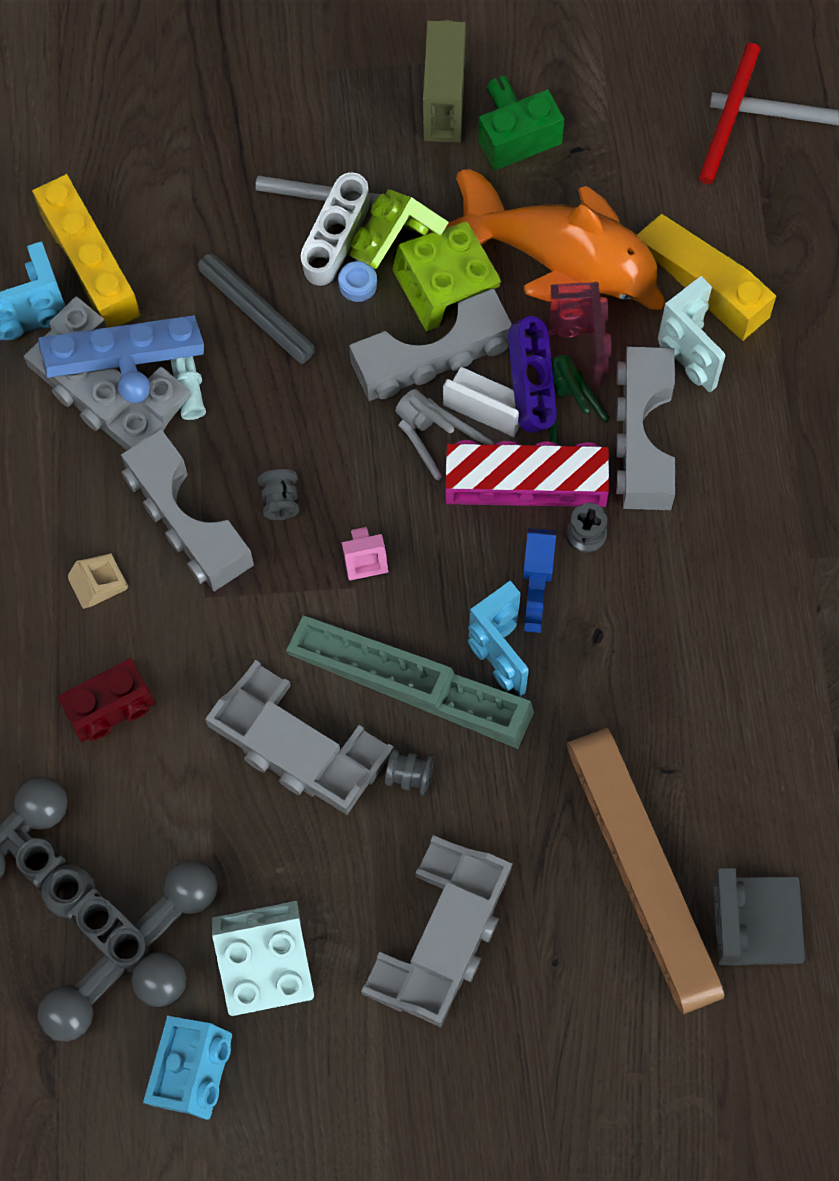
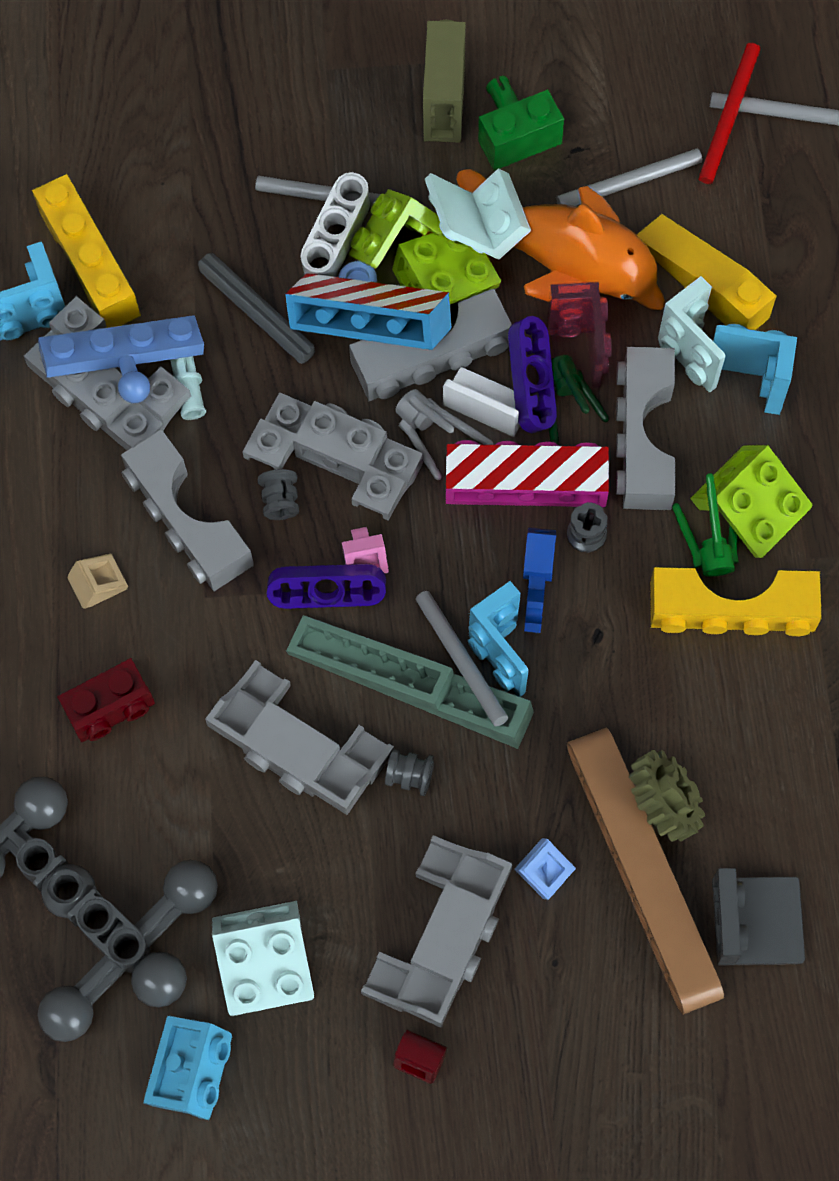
(315, 599): none -> dark purple beam
(339, 445): none -> light grey bracket
(369, 311): none -> dark azure brick
(419, 1056): none -> dark red brick
(461, 658): none -> light grey bar
(486, 219): none -> light aqua bracket
(545, 868): none -> light blue tile
(636, 176): none -> light grey bar
(667, 795): none -> olive gear
(684, 603): none -> yellow arch
(716, 556): none -> green plant
(756, 498): none -> lime bracket
(759, 354): none -> medium azure bracket

